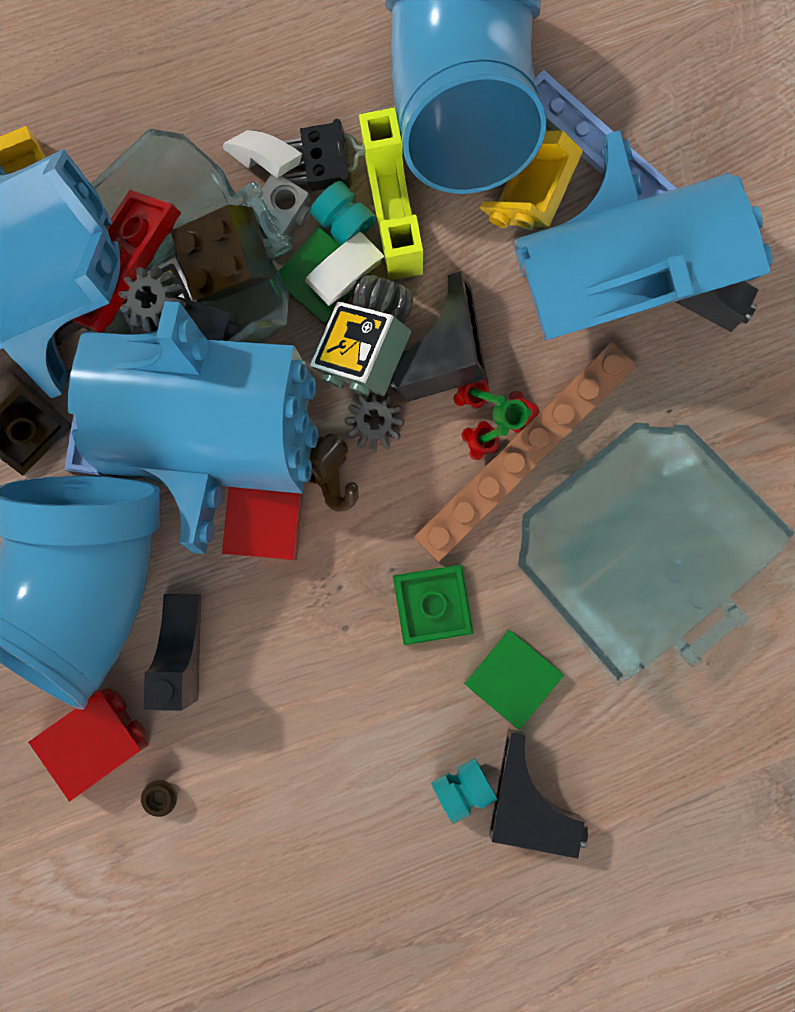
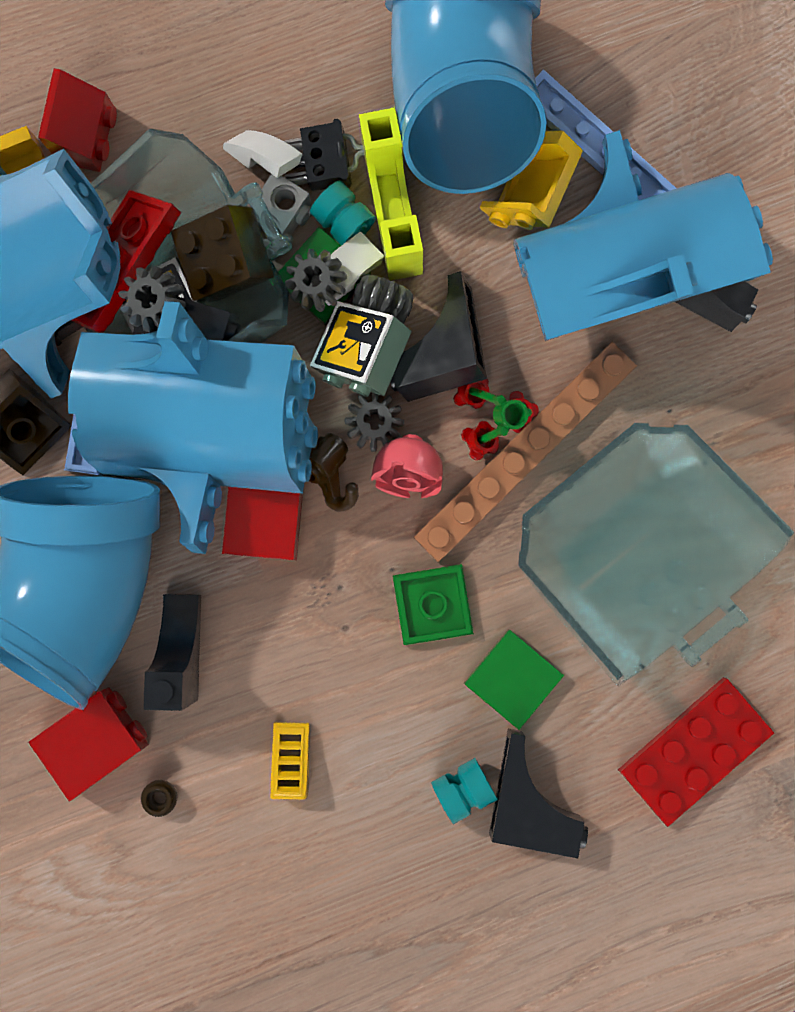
(77, 120): none -> red slope
(290, 792): none -> yellow slope
(303, 285): none -> dark grey gear
(408, 466): none -> coral cylinder
(696, 751): none -> red plate

